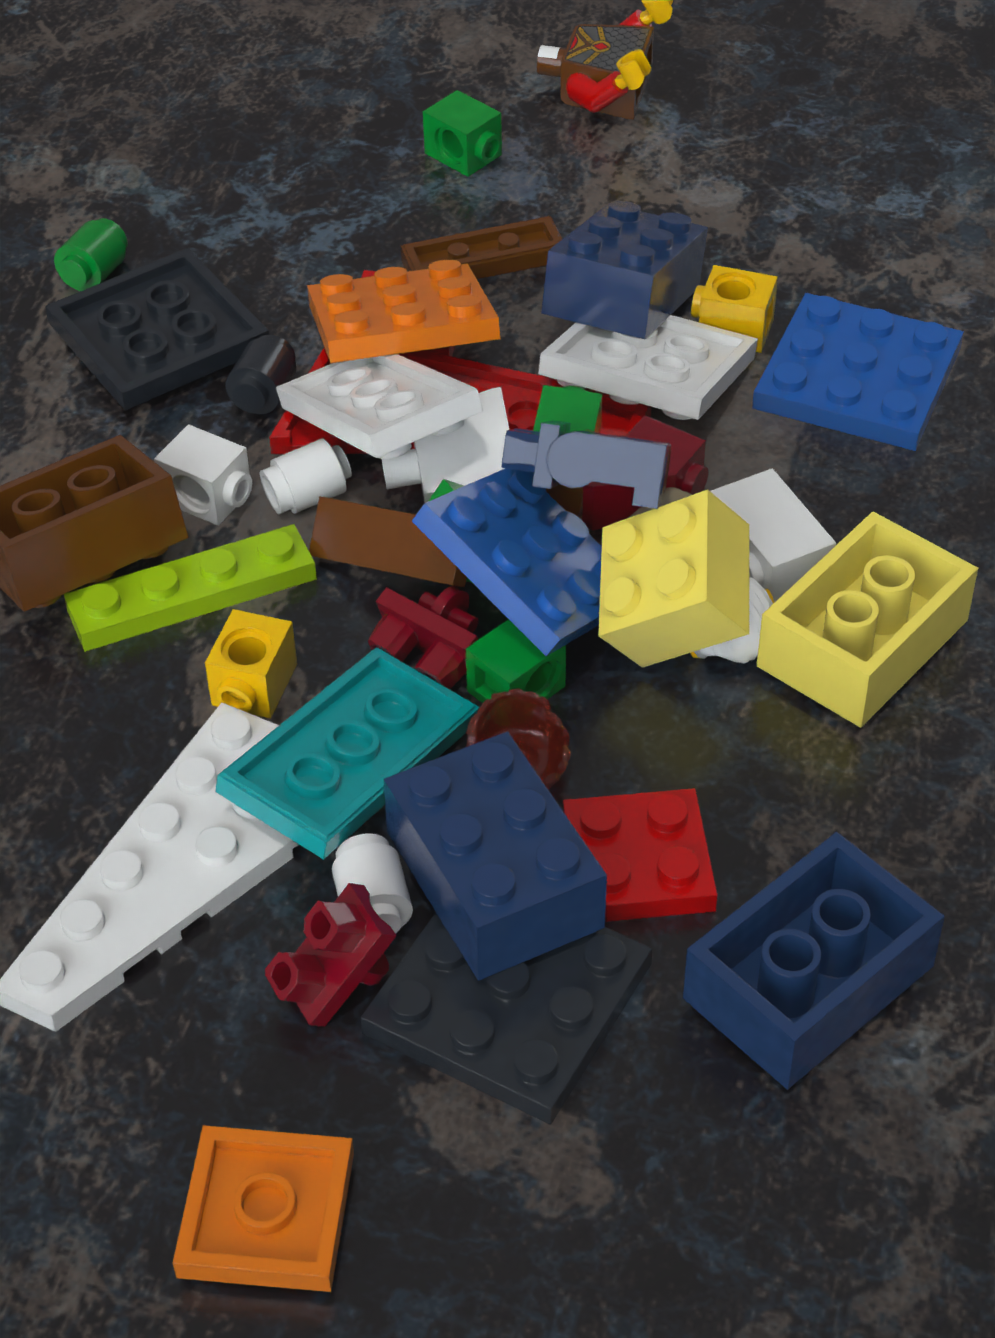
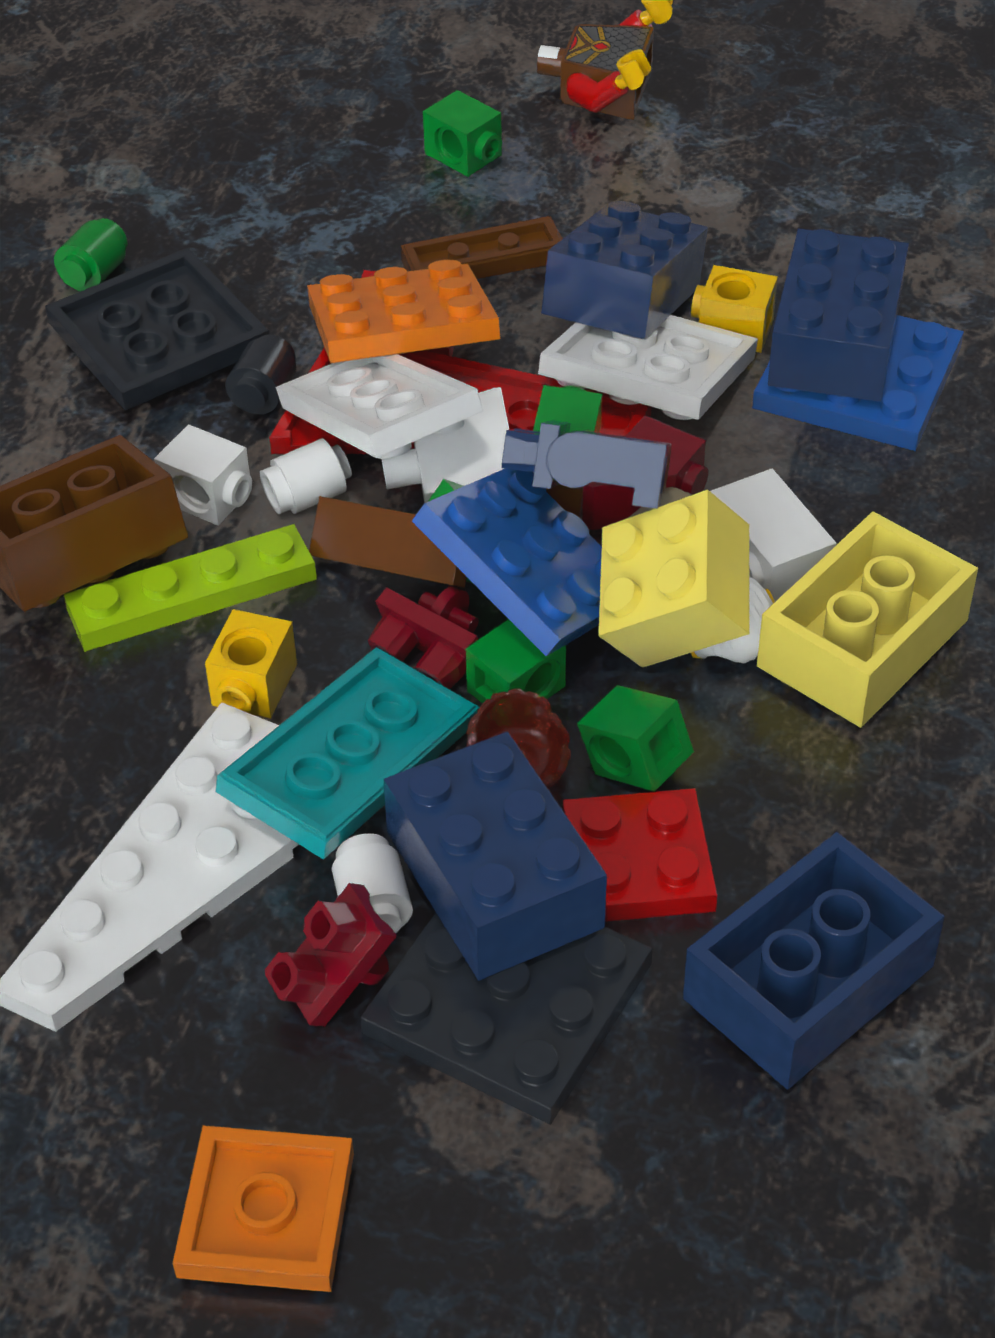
(636, 737): none -> green brick
(838, 314): none -> dark blue brick

